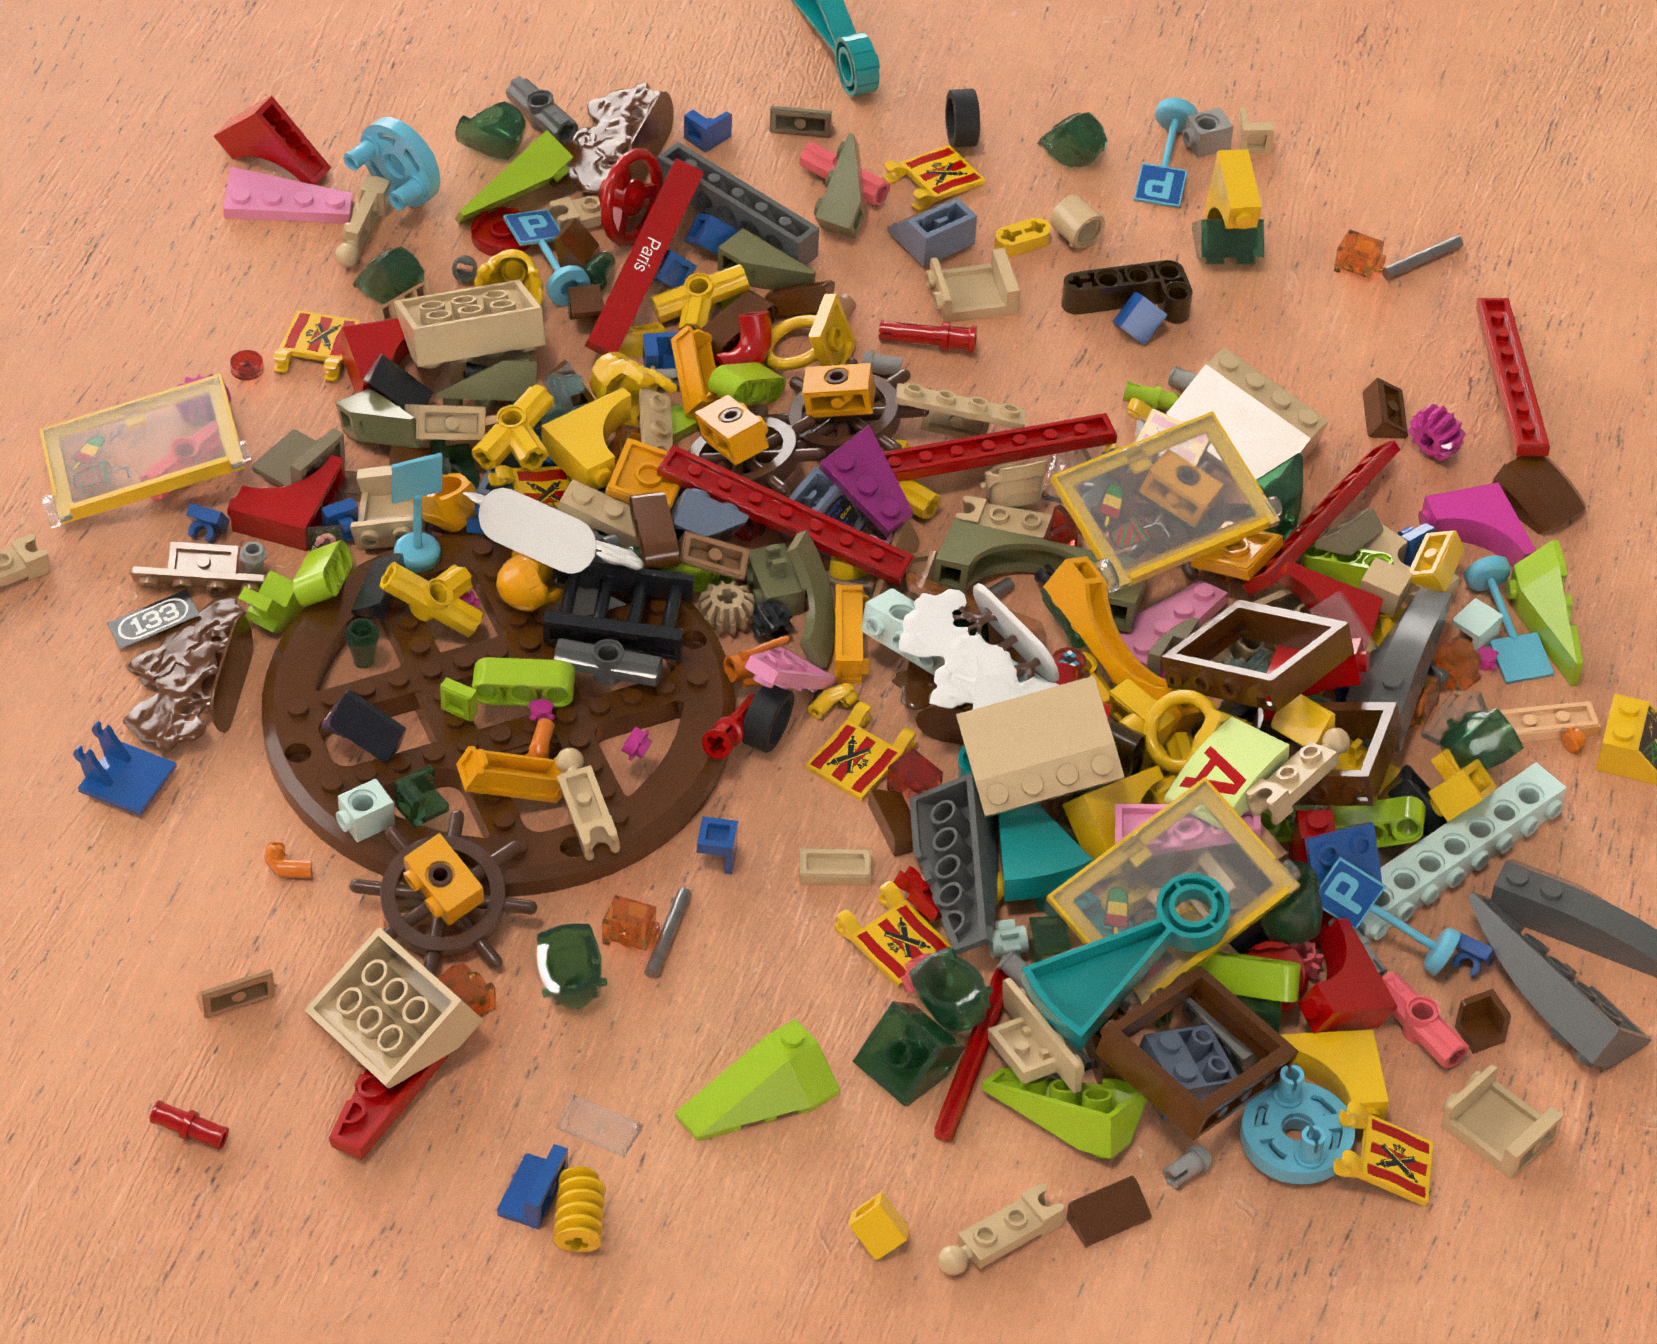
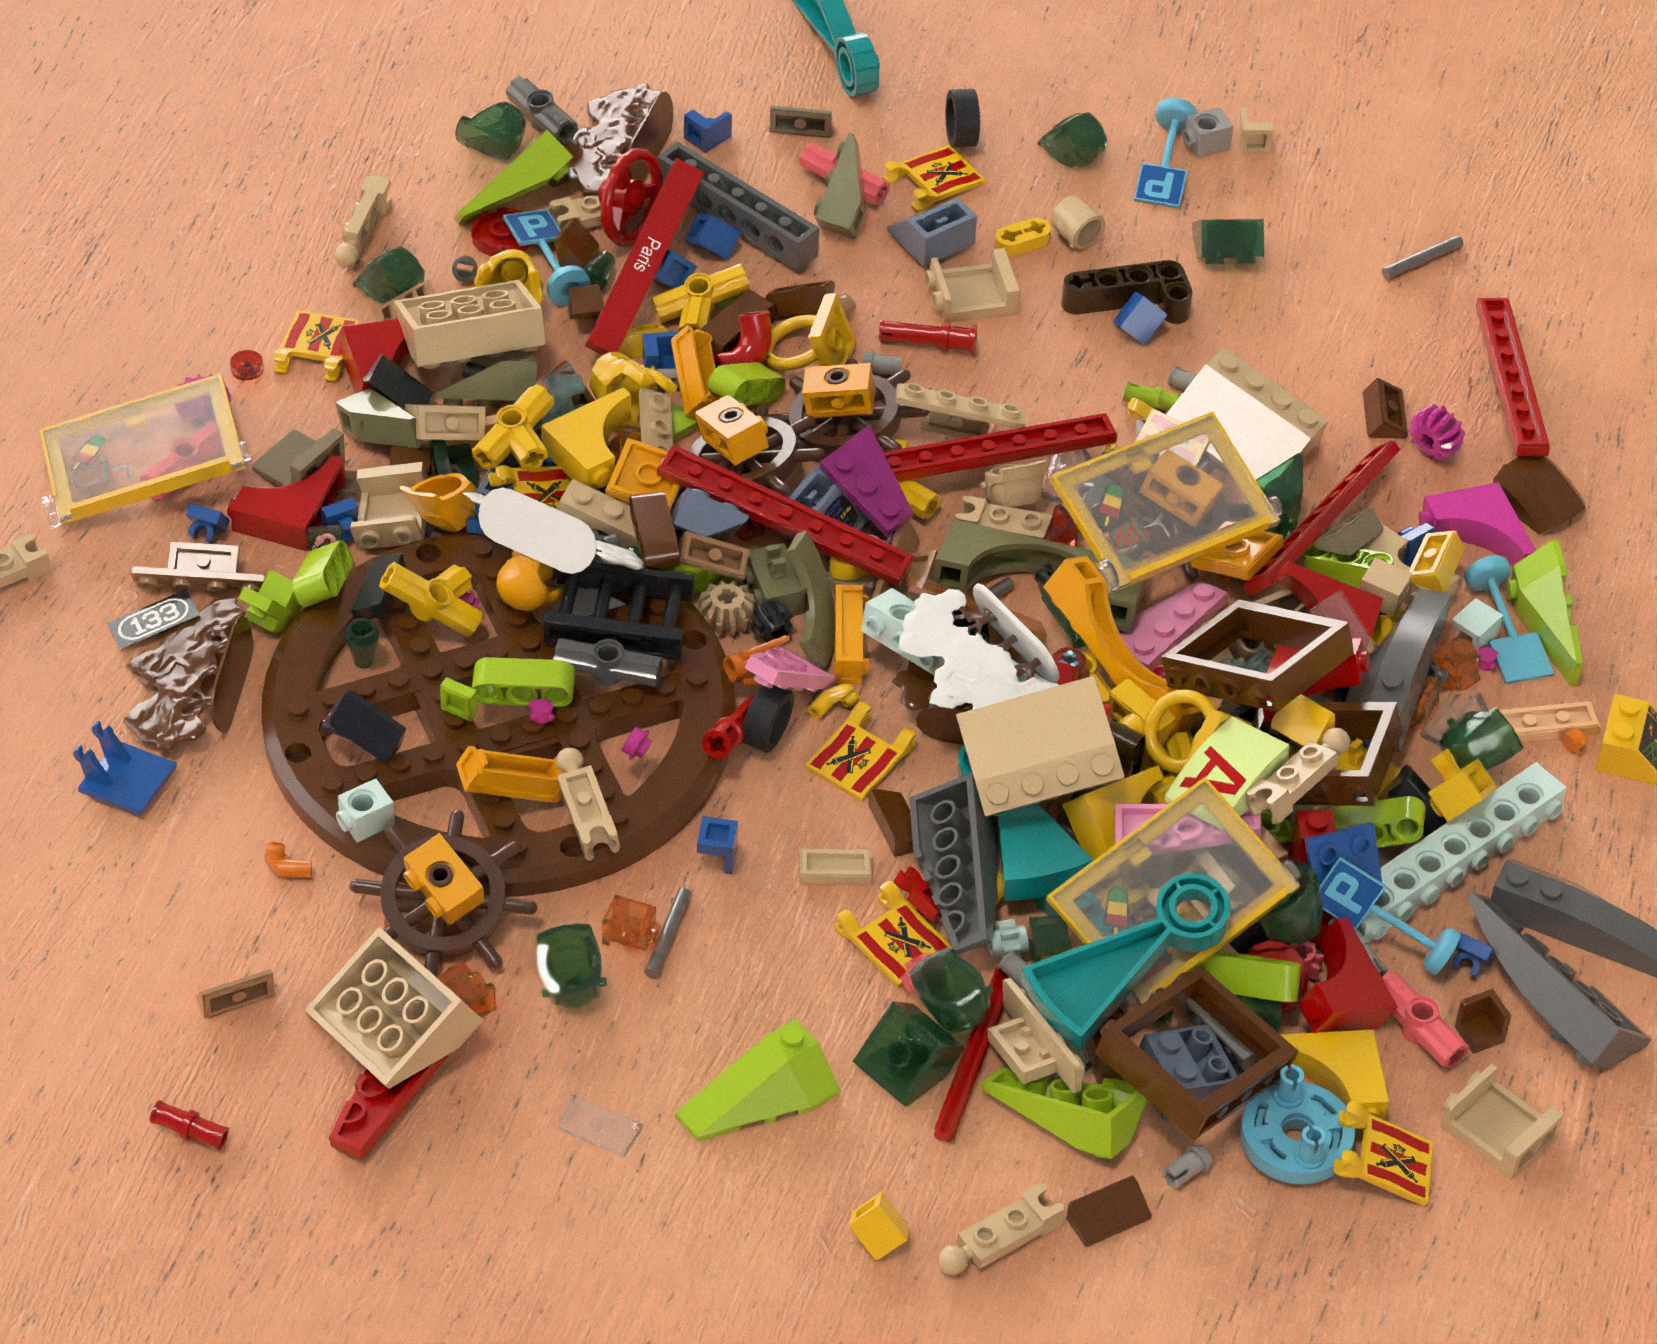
(253, 557): light grey pin -> none
(272, 135): red arch -> none
(276, 198): bright pink wing -> none
(403, 161): medium azure piece -> none
(413, 481): medium azure piece -> none
(418, 798): clear green panel -> none
(533, 1188): blue panel -> none
(541, 739): orange arm -> none
(579, 1210): yellow piece -> none
(763, 263): olive slope -> none
(913, 772): clear red panel -> none
(1168, 641): dark tan slope -> none
(1233, 191): yellow arch -> none
(1360, 254): clear orange brick -> none

